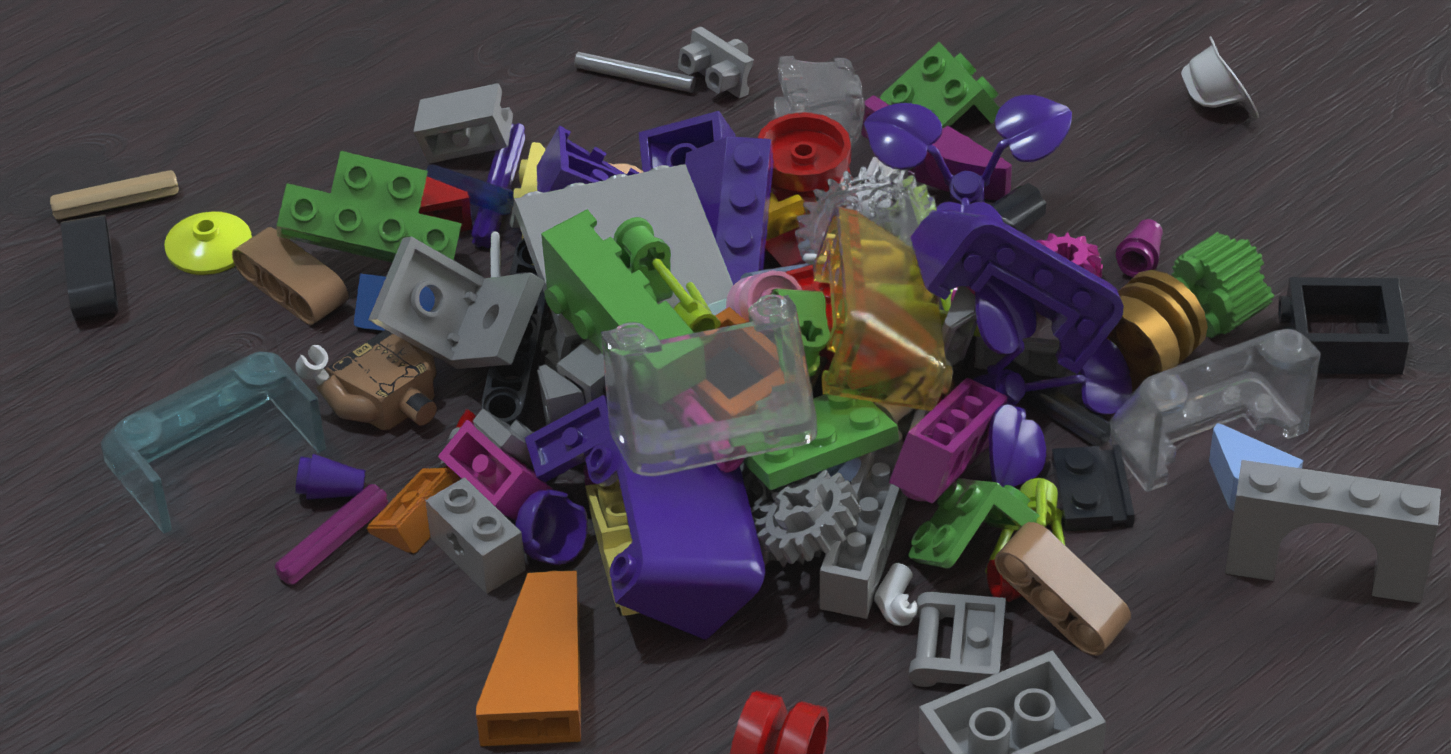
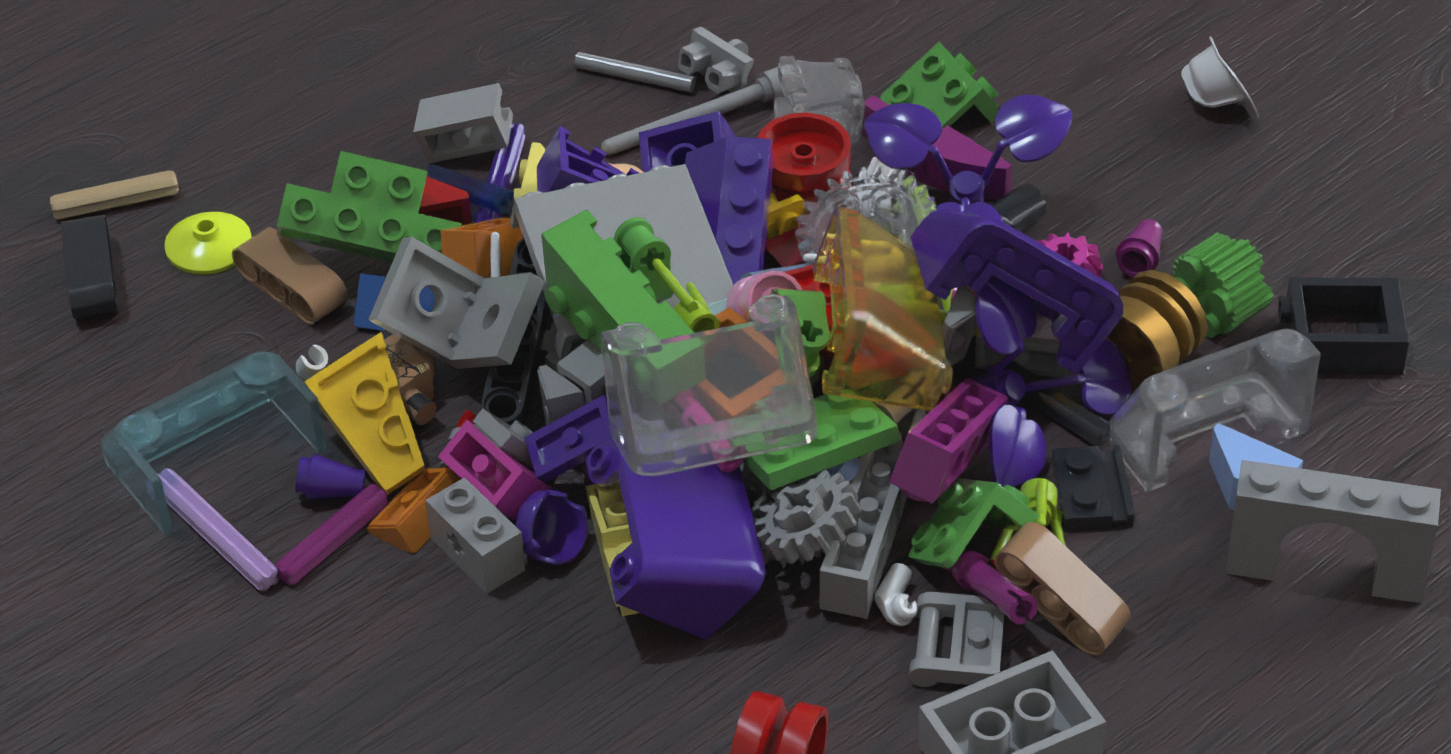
(218, 531): none -> lavender axle
(368, 413): none -> yellow wing
(472, 244): none -> orange slope
(536, 671): orange slope -> none
(764, 89): none -> light grey piece
(976, 574): none -> magenta pin

